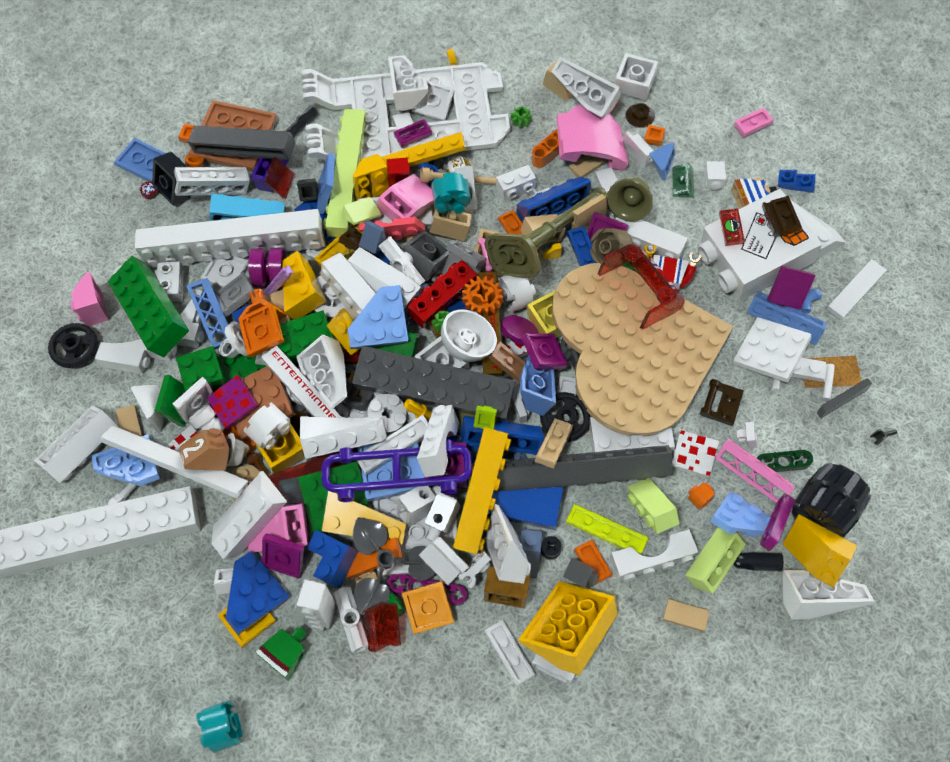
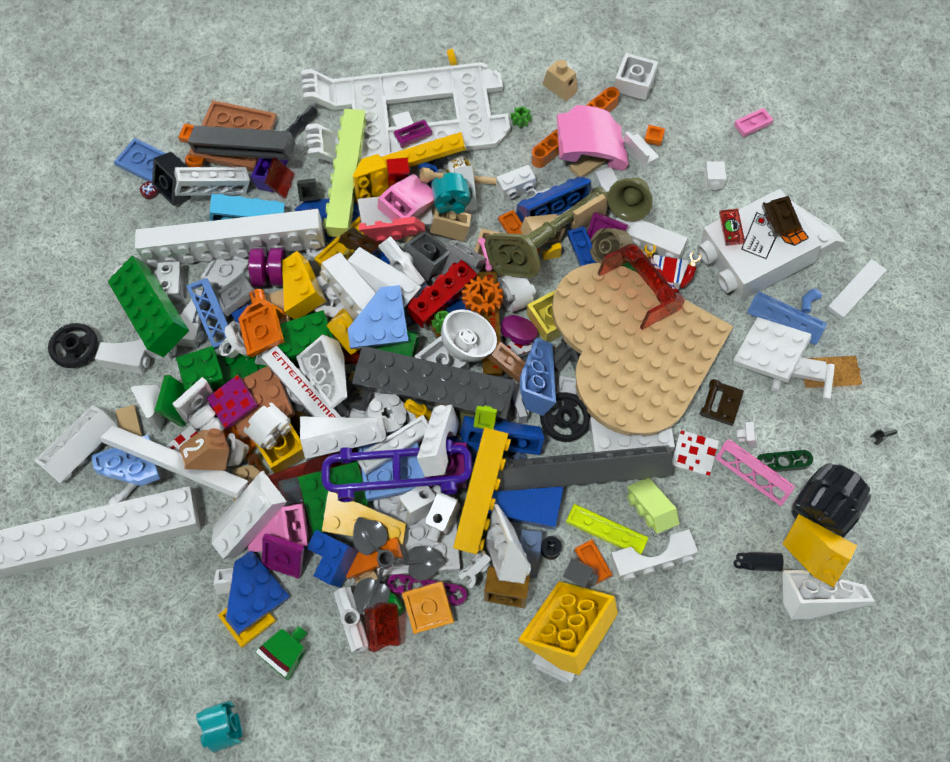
(88, 301): bright pink slope -> none
(279, 280): lavender axle -> none
(314, 606): white wedge -> none
(325, 183): medium blue tile -> none
(361, 211): yellowish green slope -> none
(372, 237): sand blue slope -> none
(406, 83): white wedge -> none
(435, 102): white tile -> none
(443, 560): white panel -> none
(509, 653): white tile -> none
(544, 351): magenta tile -> none
(553, 443): tan tile -> none
(589, 89): white wedge -> none
(640, 120): dark brown piece -> none
(663, 159): medium blue slope -> none
(683, 181): clear green slope -> none
(686, 615): tan tile -> none
(701, 495): orange plate -> none
(715, 560): yellowish green brick -> none
(739, 515): light blue plate -> none
(749, 190): torso -> none
(777, 522): magenta beam -> none
(791, 287): magenta tile -> none
(799, 182): blue slope -> none
(844, 398): dark grey tile -> none

